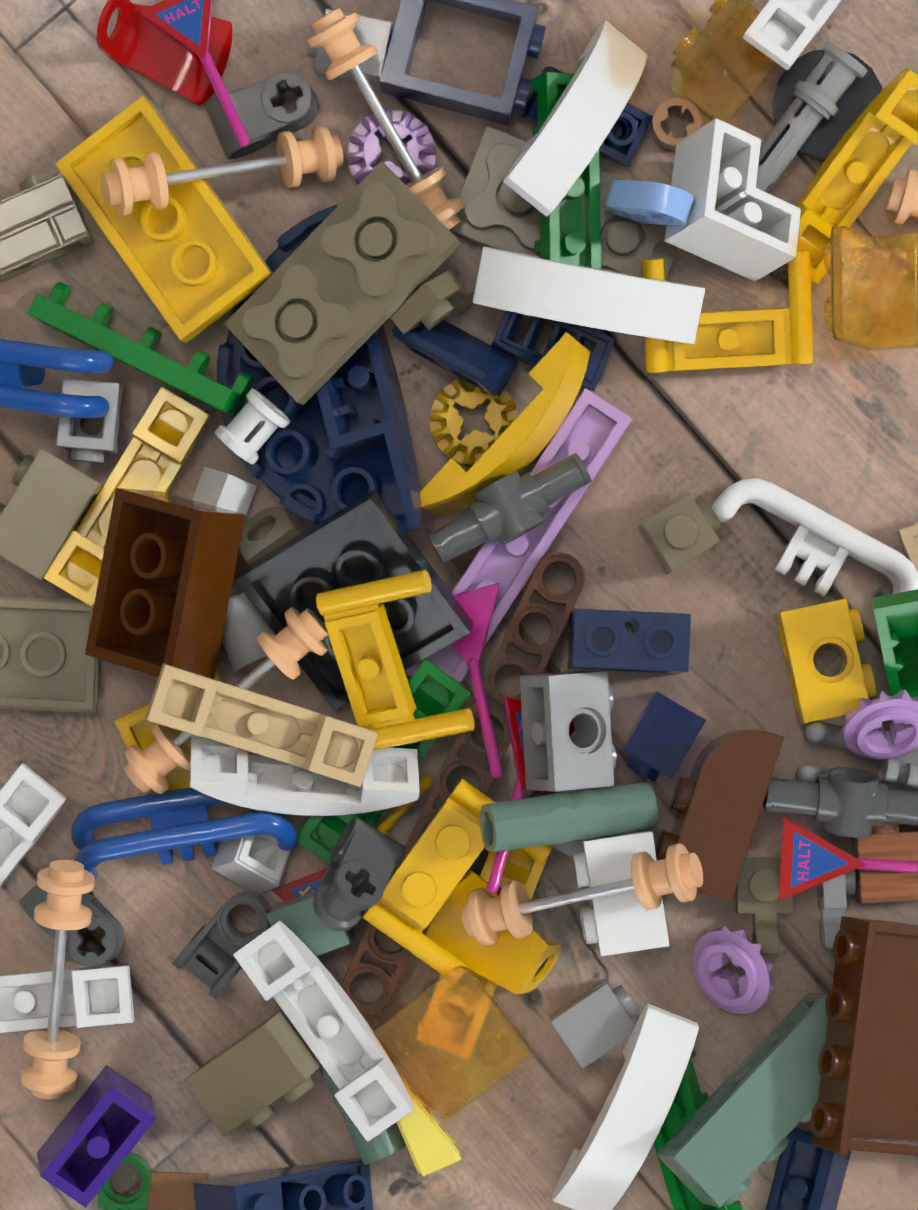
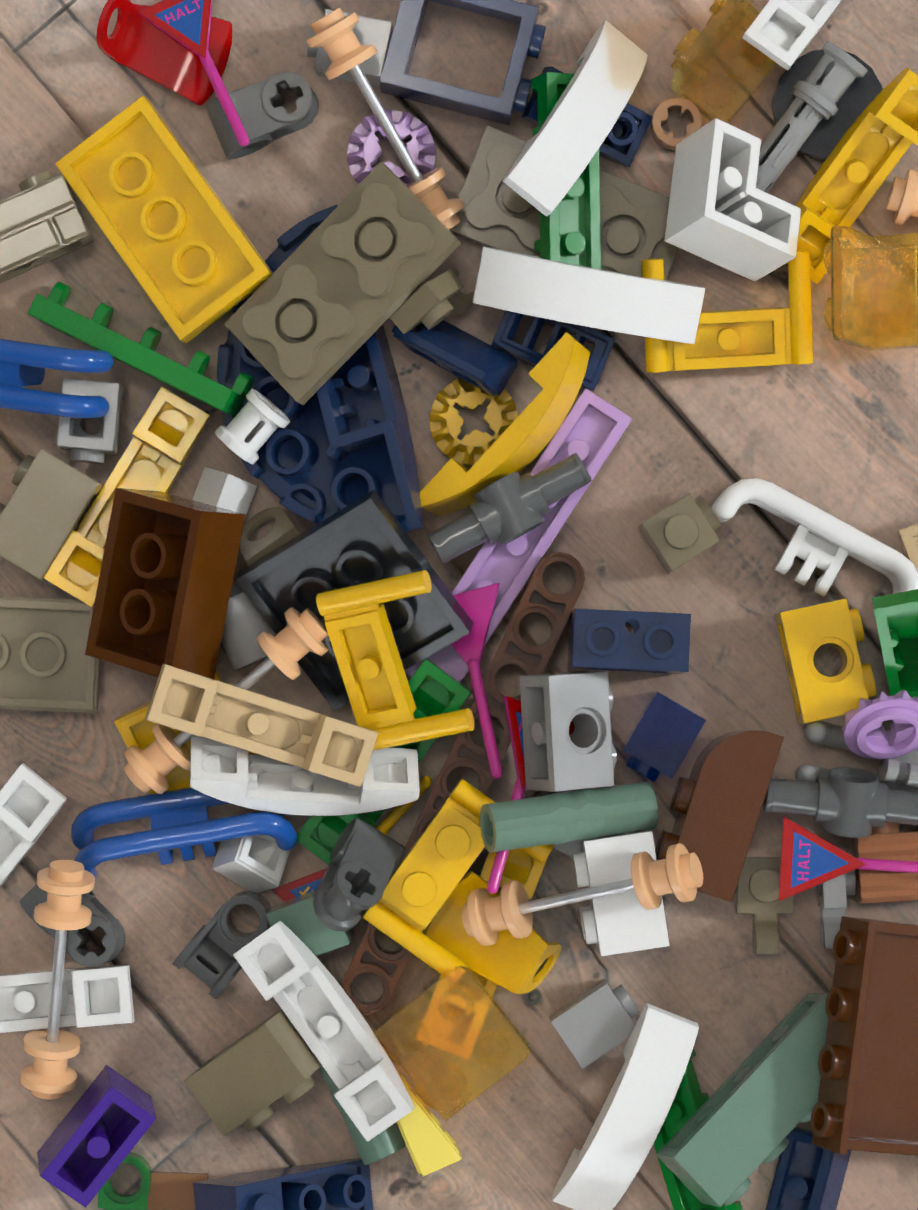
(150, 182): light nougat axle -> none
(649, 202): light blue beam -> none
(724, 986): lavender gear -> none

